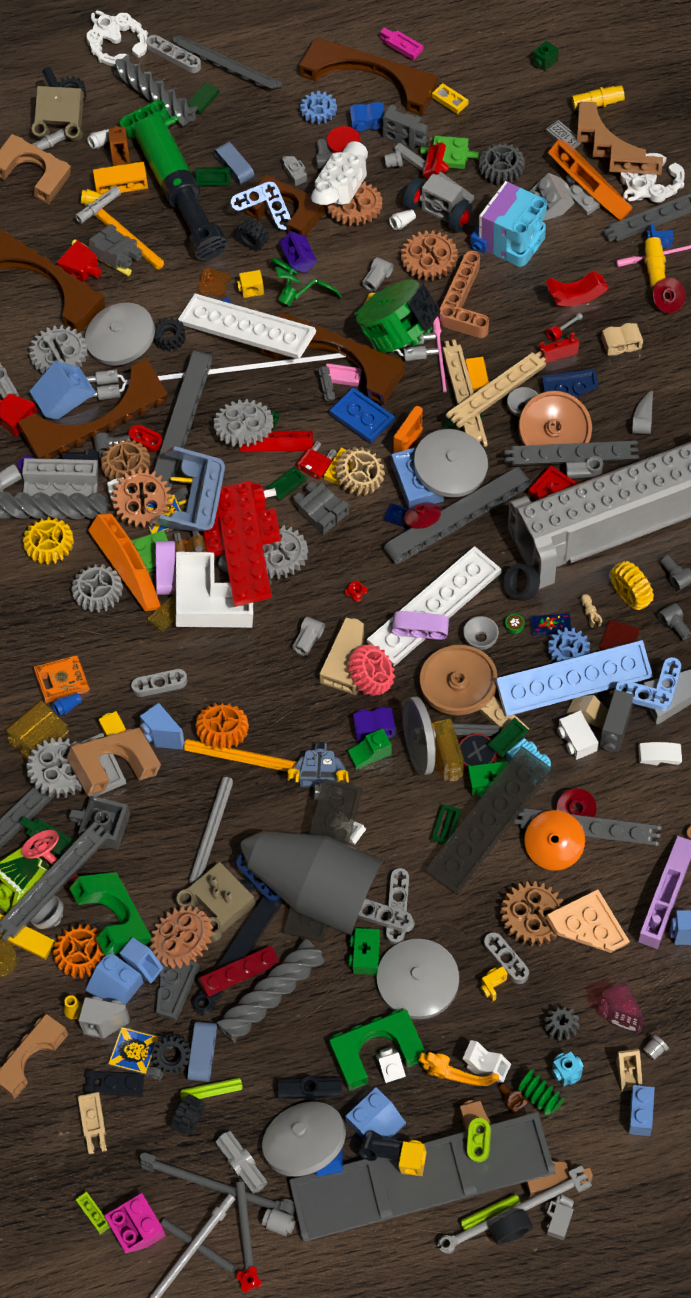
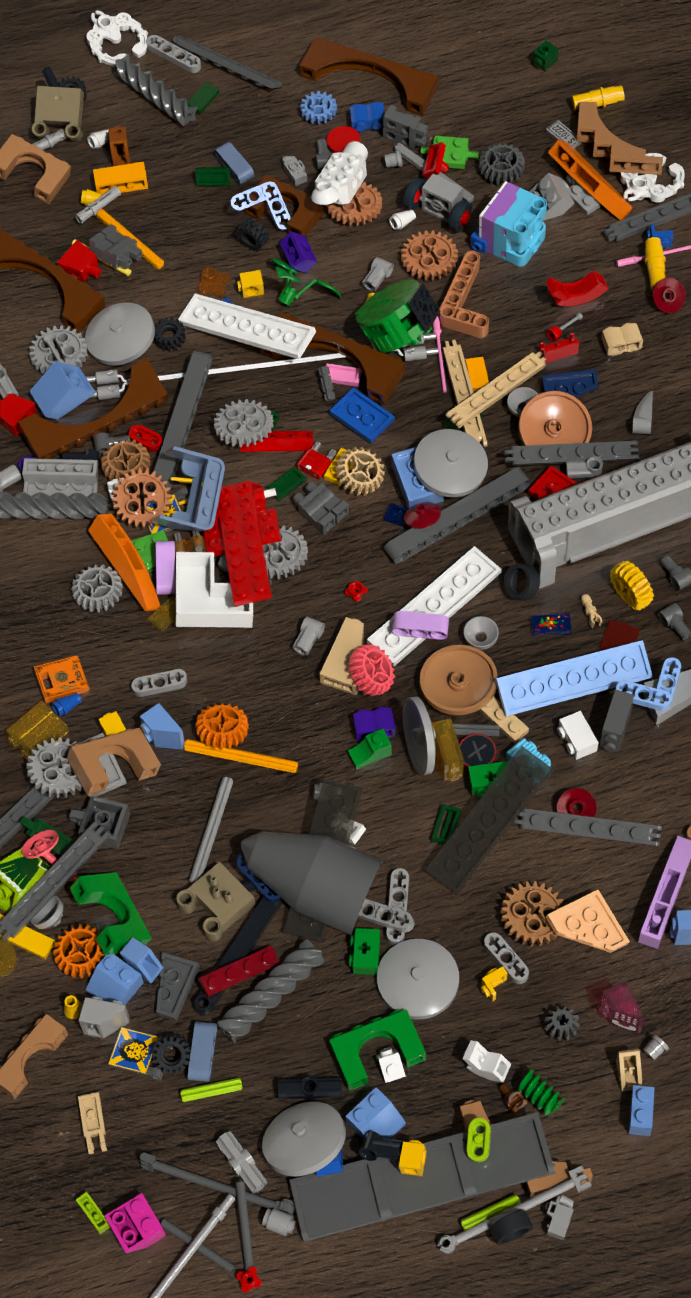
(47, 533): yellow gear -> none
(115, 1084): black plate -> none
(175, 178): piece -> none
(181, 937): nougat gear -> none
(187, 1115): black tyre -> none
(317, 766): torso -> none
(401, 43): dark pink hinge -> none
(409, 431): orange container -> none
(439, 1066): light orange piece -> none
(450, 98): yellow piece -> none
(508, 737): dark green tile -> none
(514, 623): tile -> none
(549, 854): orange dish -> none
(567, 1075): medium azure brick -> none
(569, 645): medium blue gear -> none
(591, 708): tan slope -> none
(658, 752): white slope -> none

